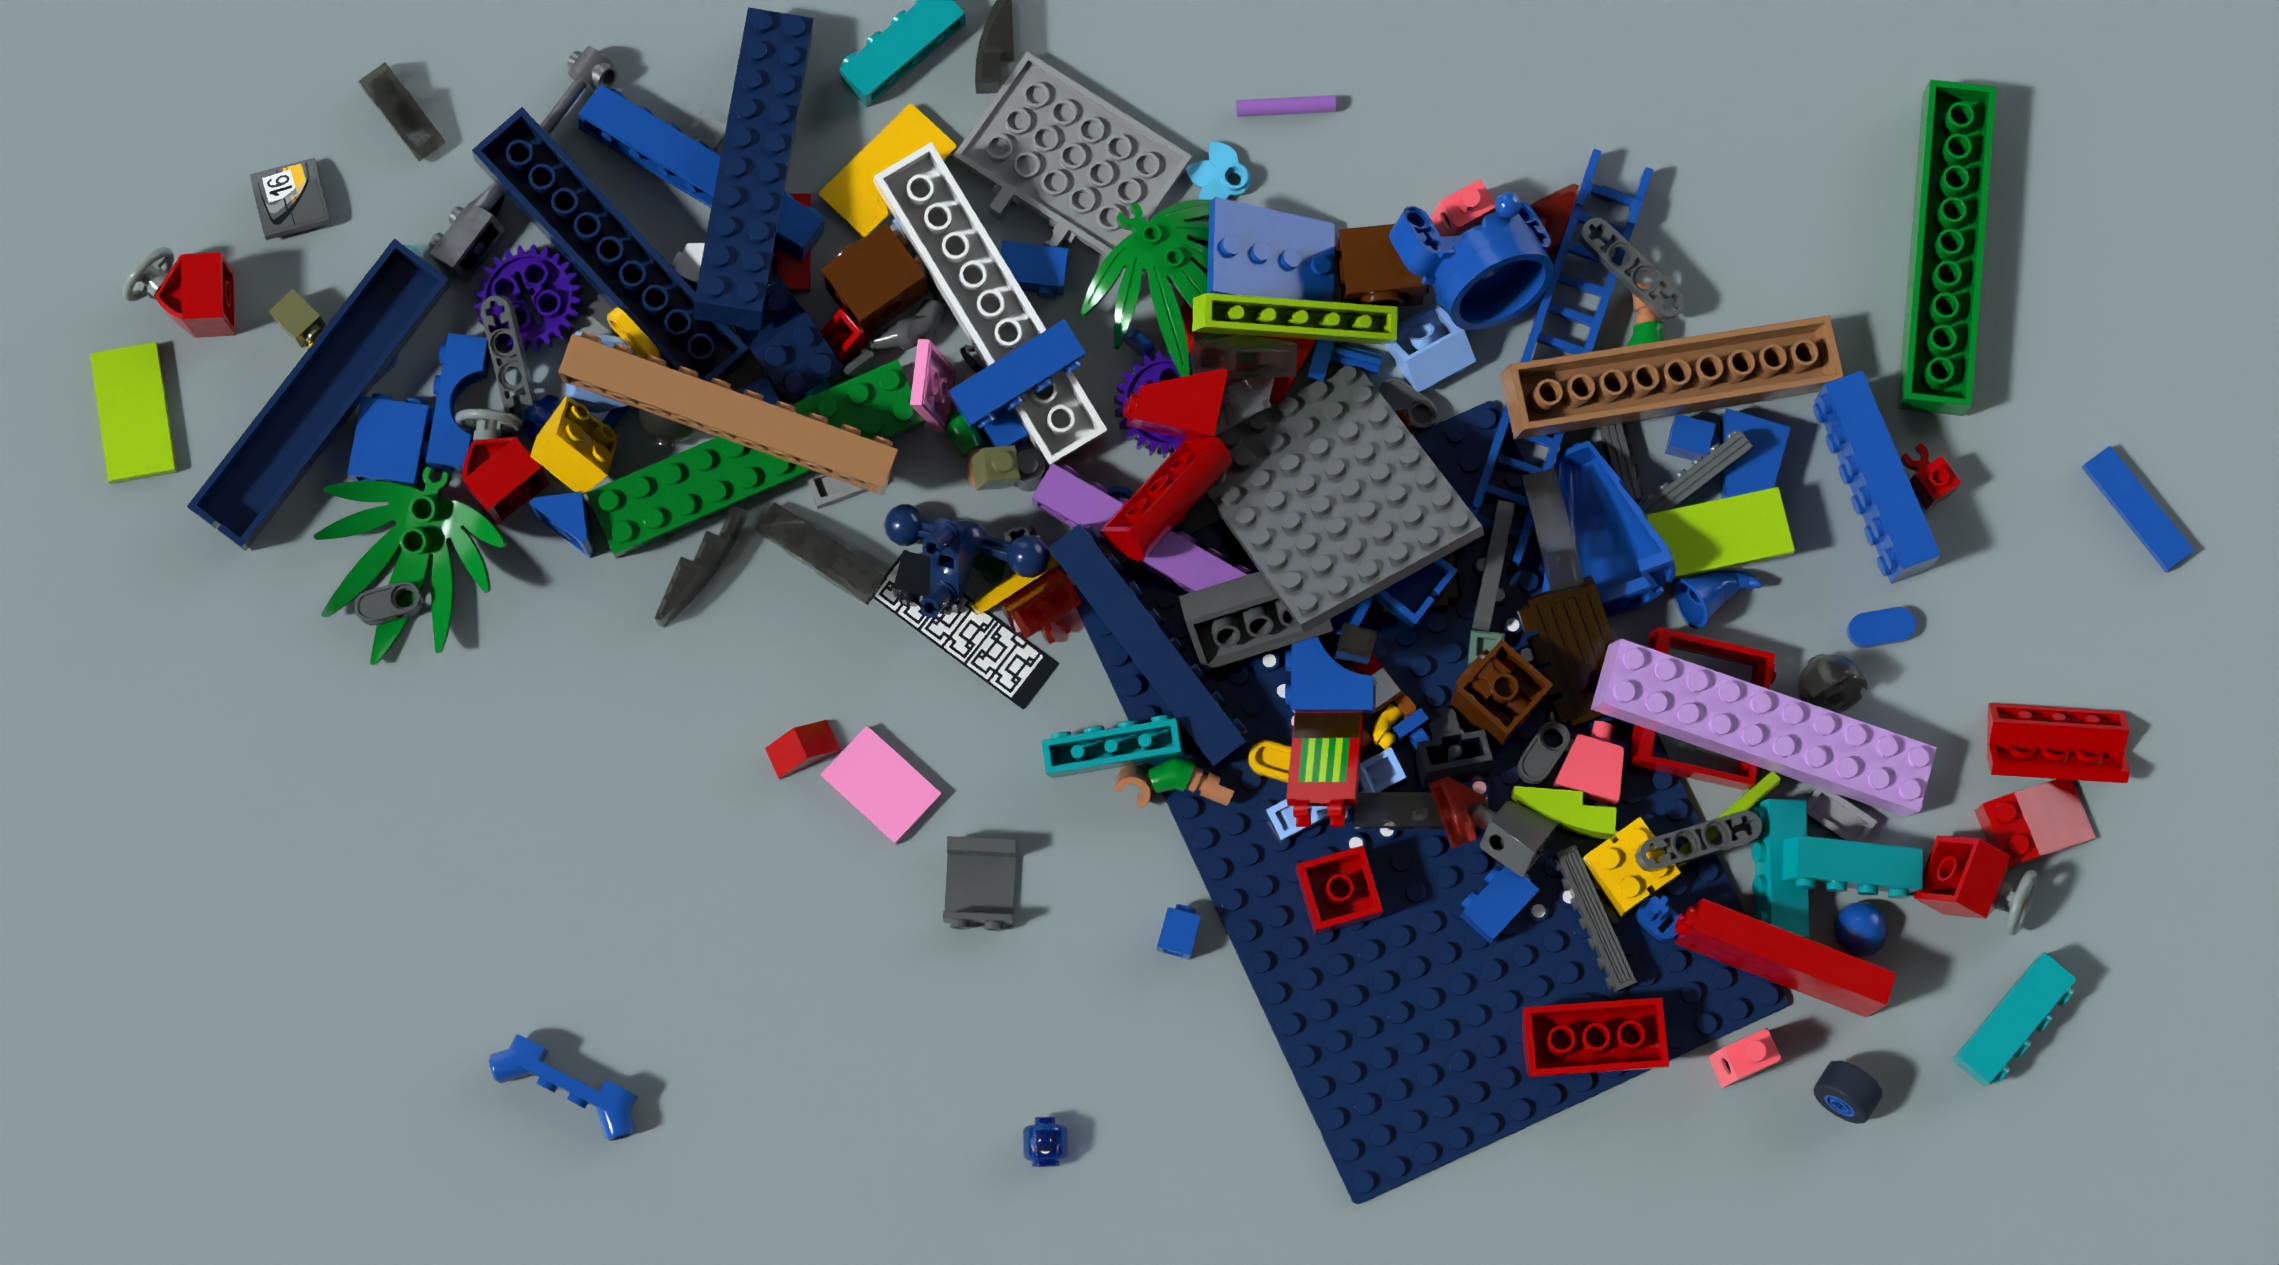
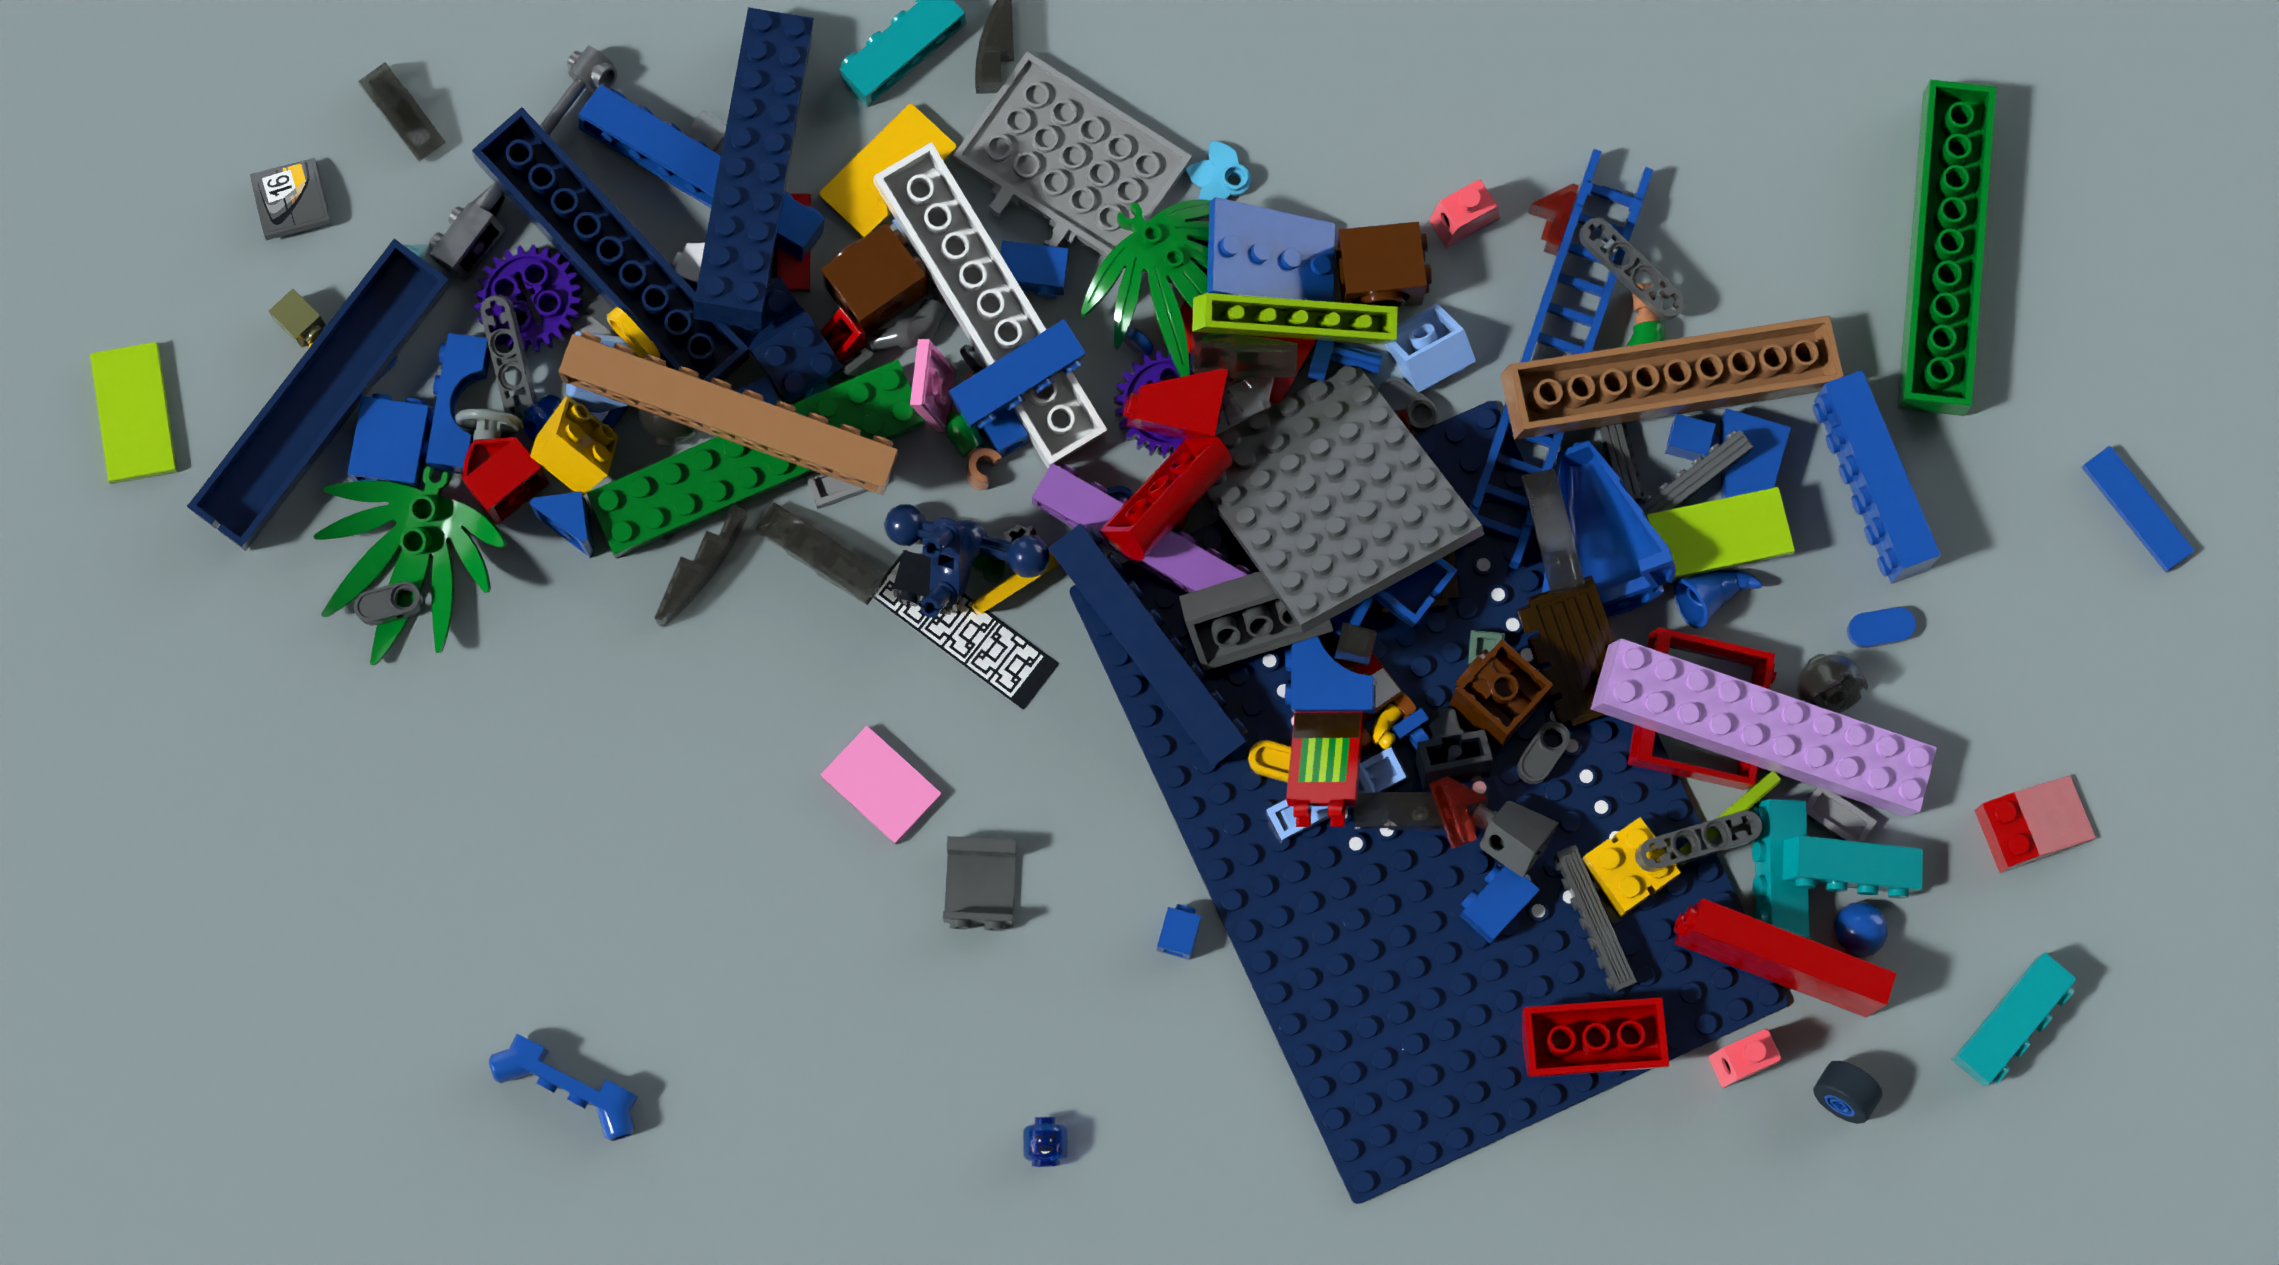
(194, 293): red piece -> none
(802, 748): red slope -> none
(995, 467): olive brick -> none
(1031, 470): dark grey brick -> none
(1041, 604): clear red brick -> none
(1114, 747): teal brick -> none
(1170, 776): nougat piece -> none
(1290, 105): medium lavender piece -> none
(1338, 890): red brick -> none
(1485, 271): blue piece -> none
(1493, 565): dark grey beam -> none
(1568, 811): lime slope -> none
(1593, 766): coral torso -> none
(1653, 913): blue piece -> none
(1932, 480): red brick -> none
(1969, 881): red piece -> none
(2057, 743): red slope -> none

